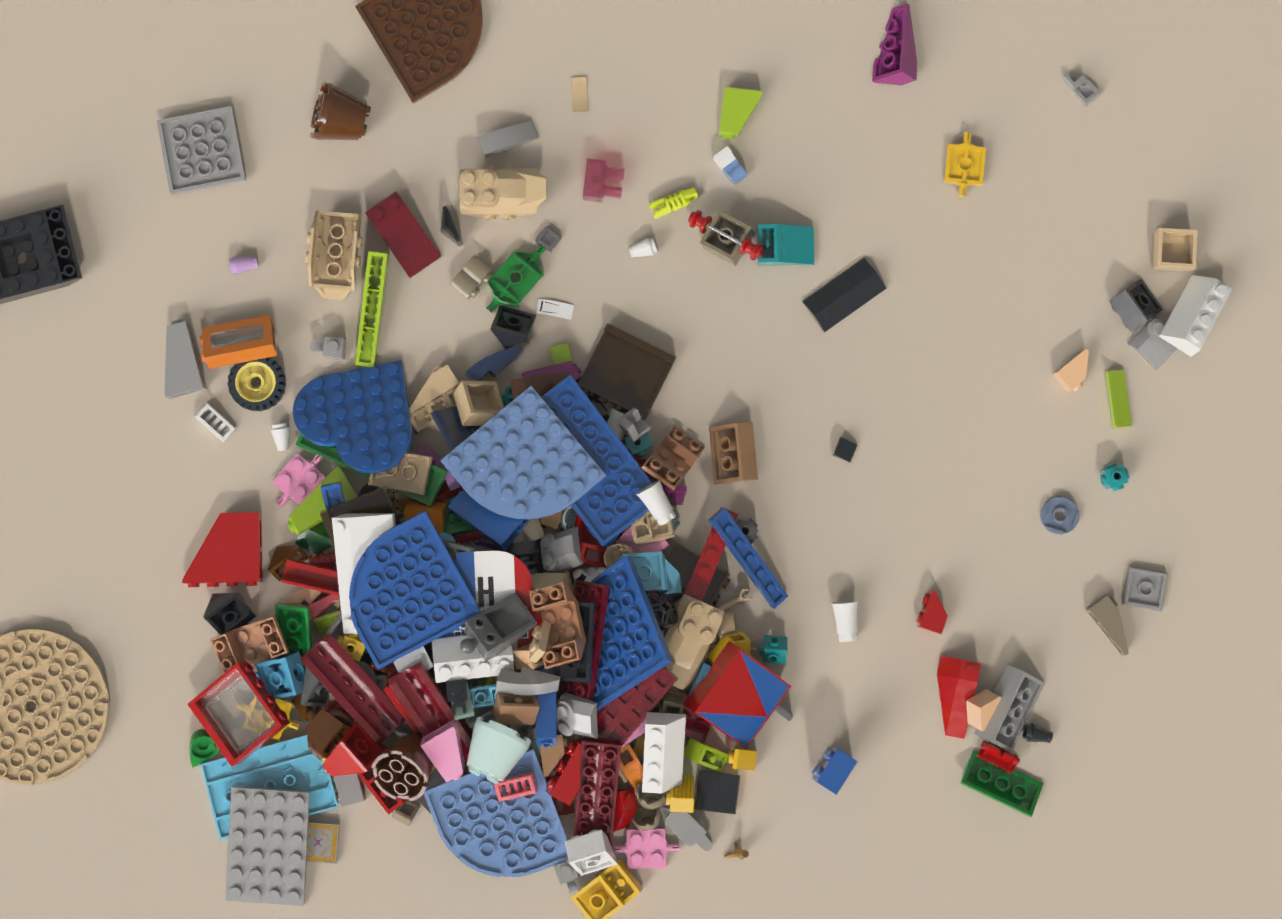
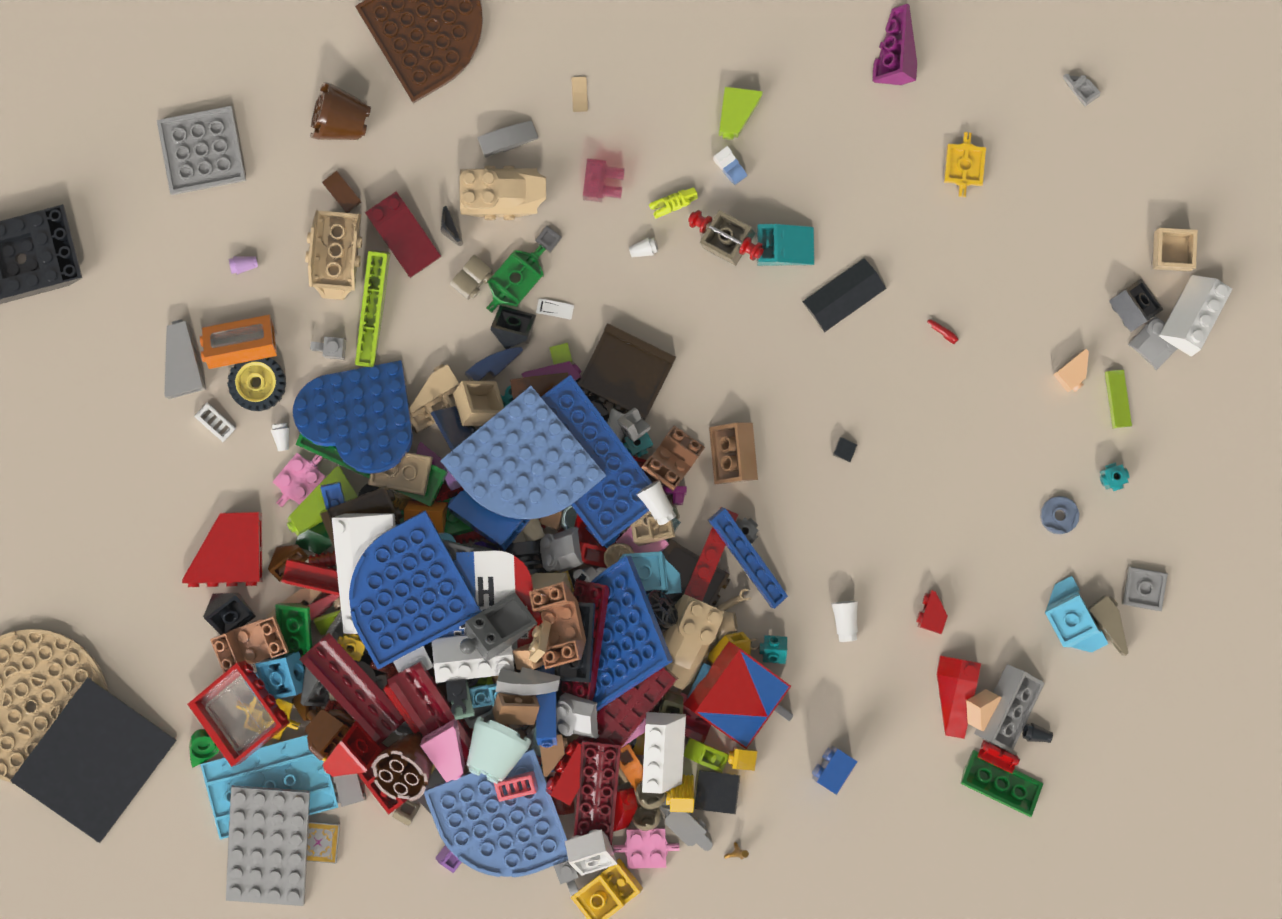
(93, 760): none -> black piece
(341, 192): none -> reddish brown slope
(448, 859): none -> medium lavender slope
(947, 334): none -> red piece
(1072, 618): none -> medium azure piece

